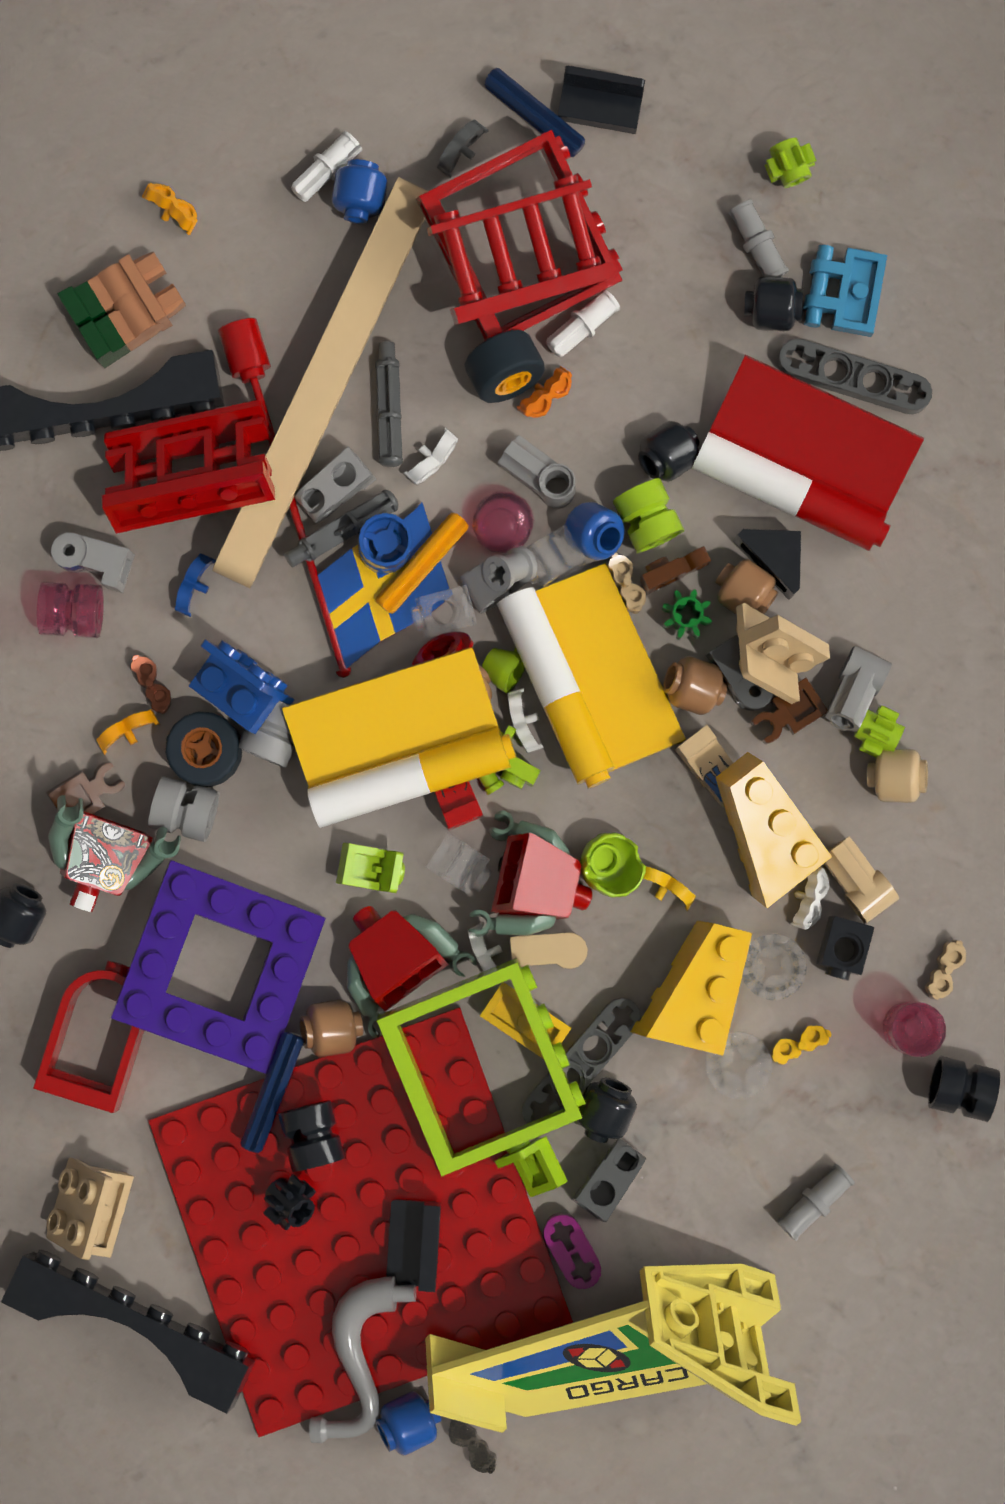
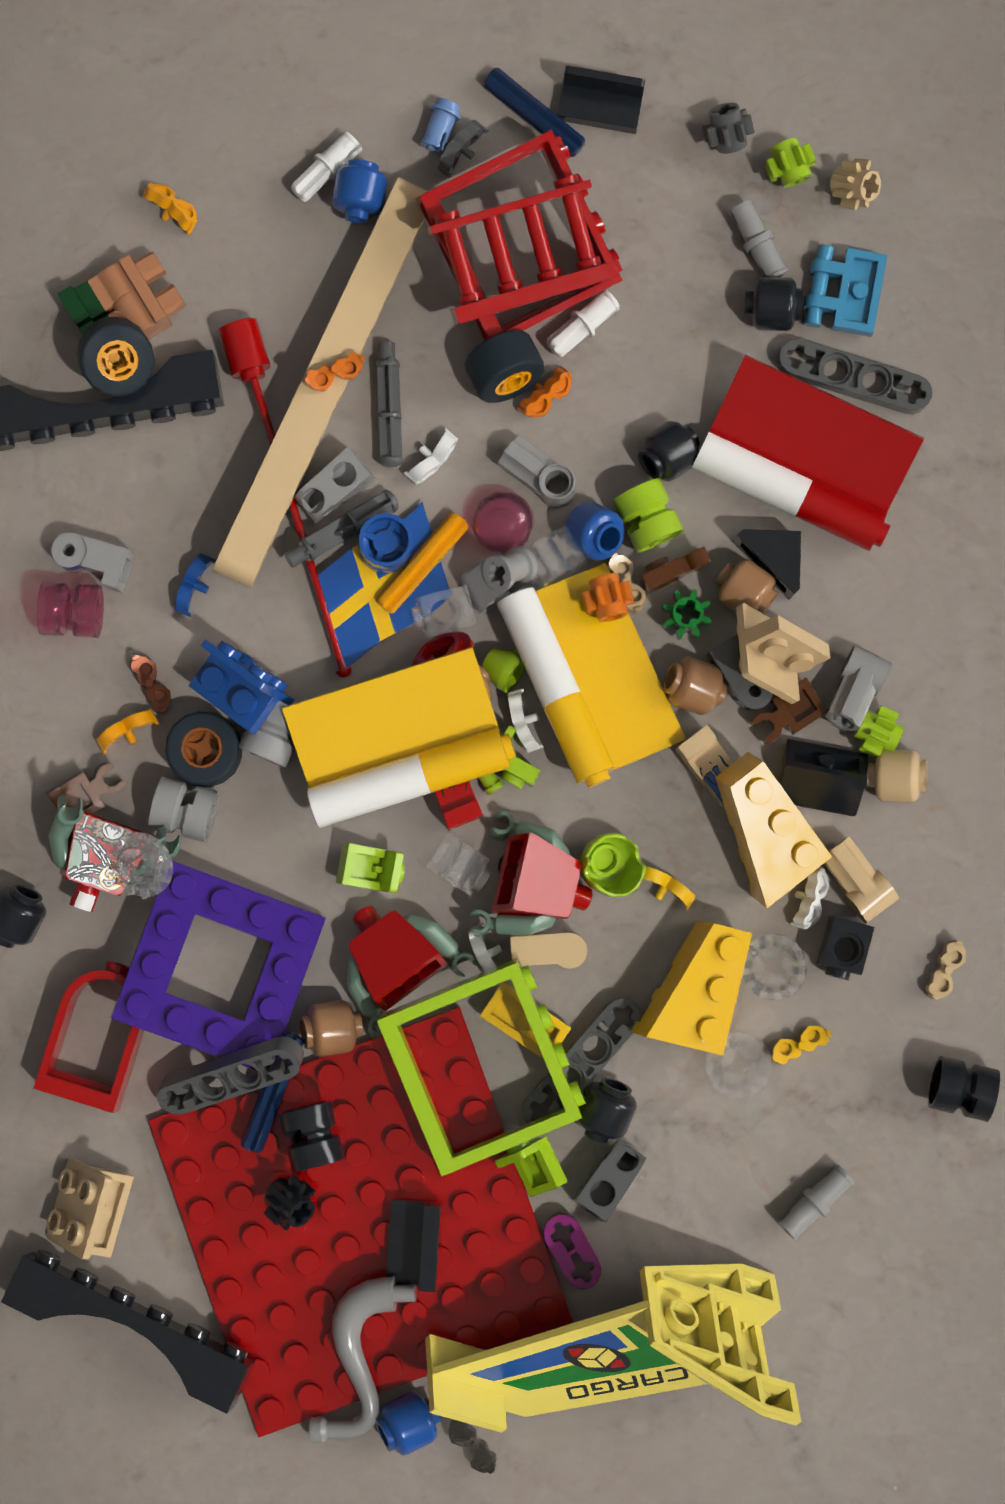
(108, 344): none -> black wheel
(155, 860): none -> clear gear
(194, 490): red fence -> none
(233, 1081): none -> dark grey beam
(343, 368): none -> orange piece
(440, 125): none -> medium blue pin
(608, 597): none -> orange gear
(728, 128): none -> dark grey gear
(824, 777): none -> black panel
(855, 183): none -> tan gear
(914, 1028): clear pink wheel -> none

